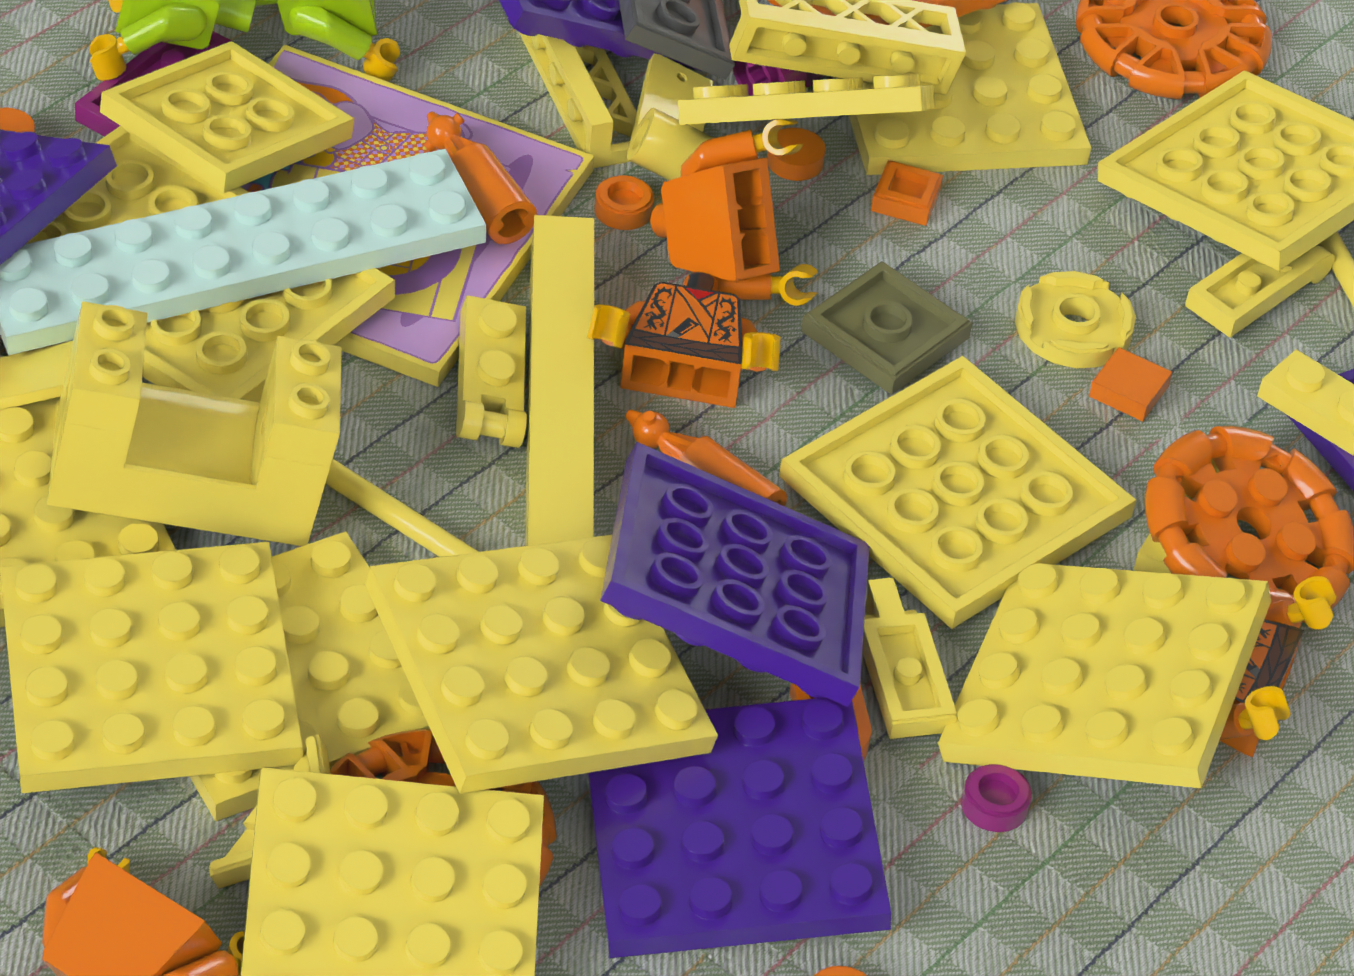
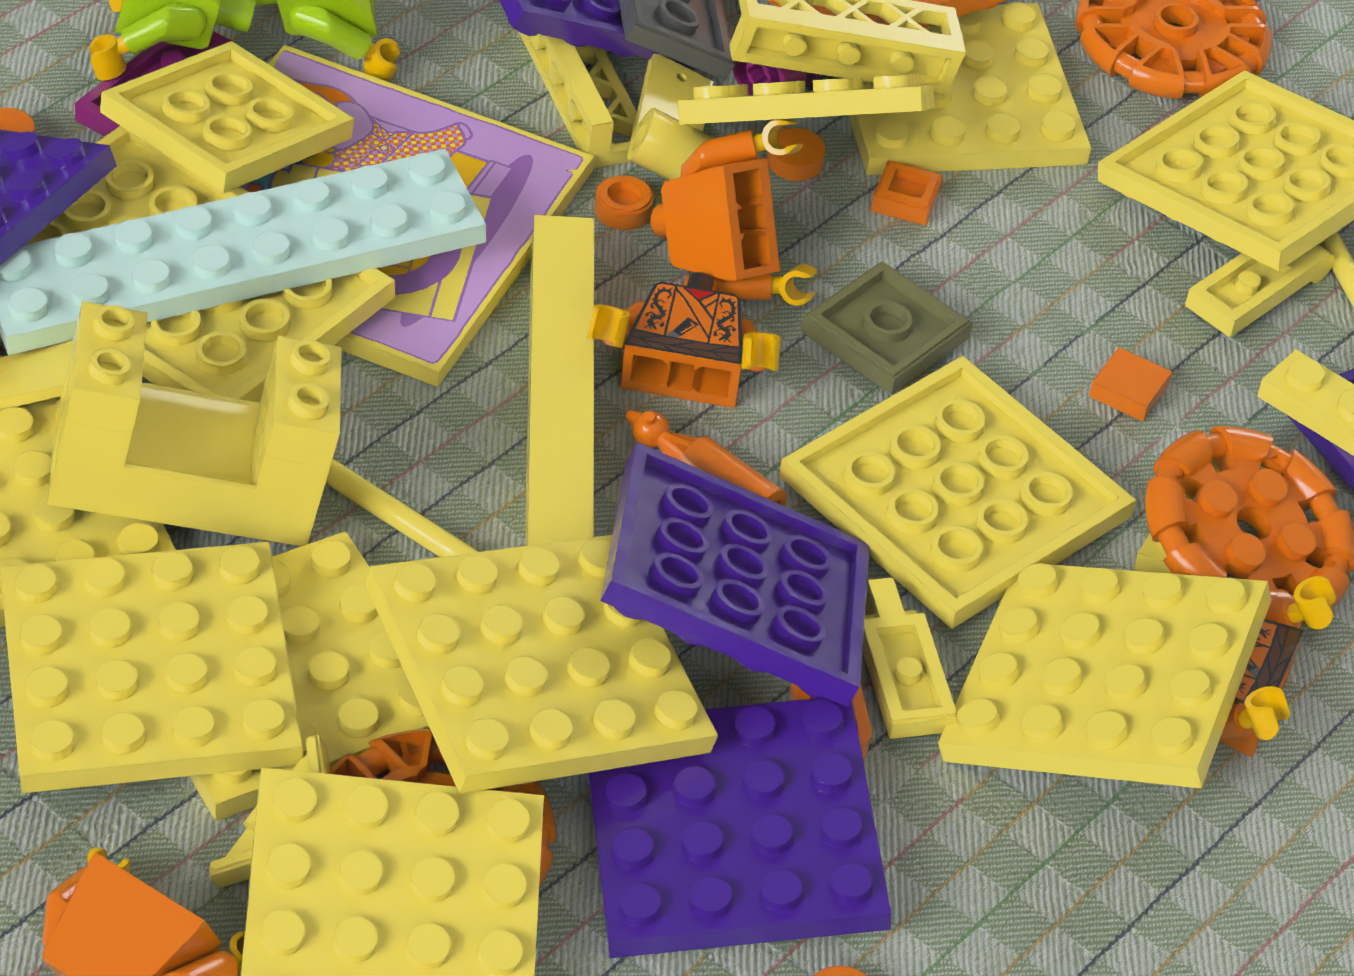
(491, 371): light yellow plate -> none
(493, 190): orange wheel -> none
(996, 798): magenta tile -> none
(1067, 342): light yellow tile -> none

